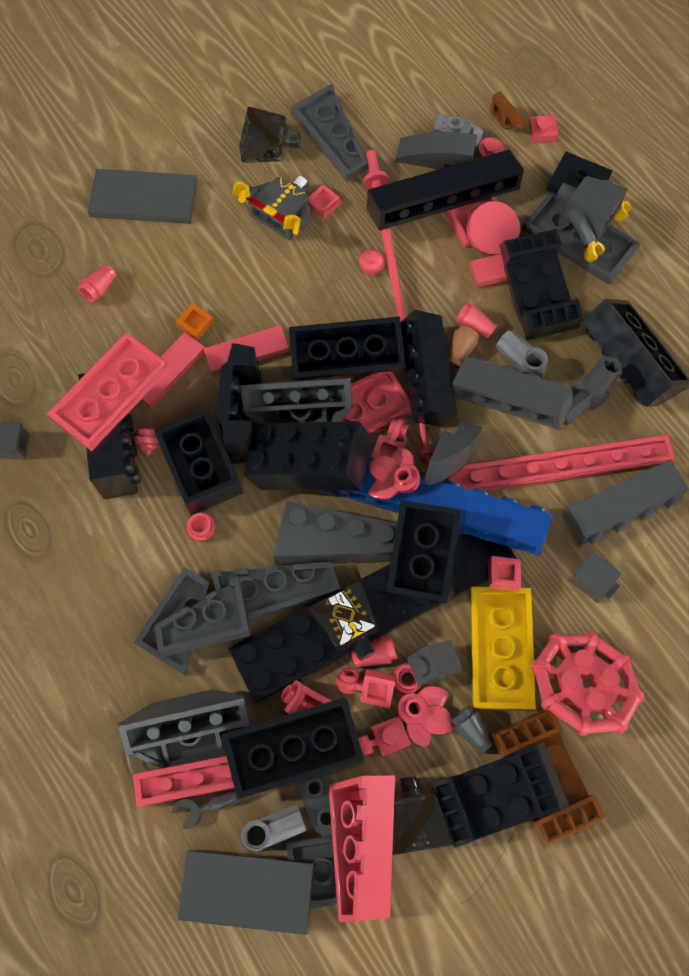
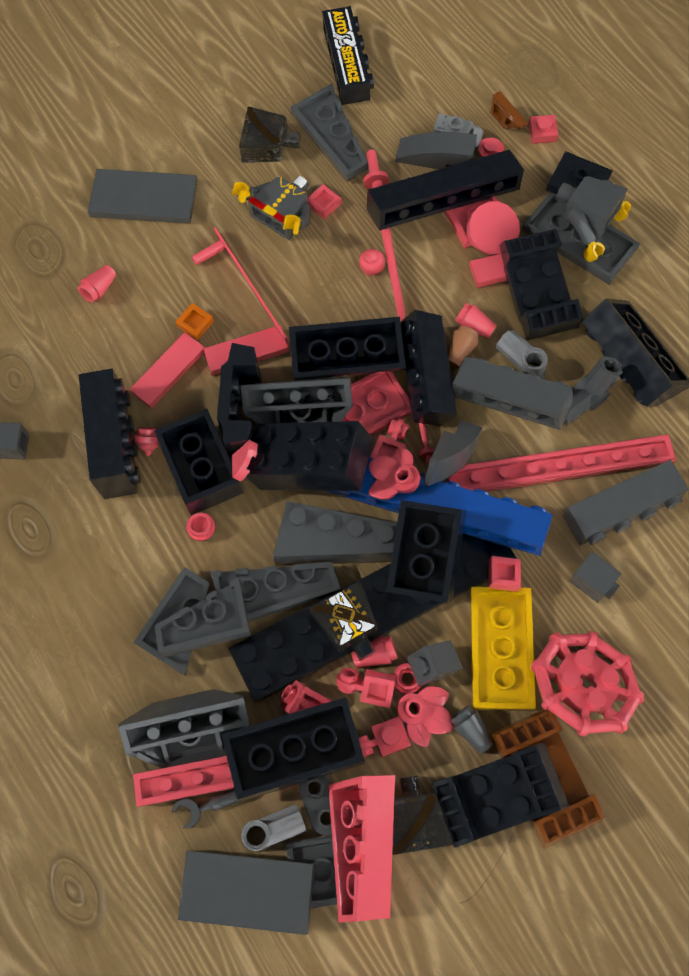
(108, 391): coral tile -> none
(221, 245): none -> coral piece
(242, 458): none -> coral tile
(346, 55): none -> black brick

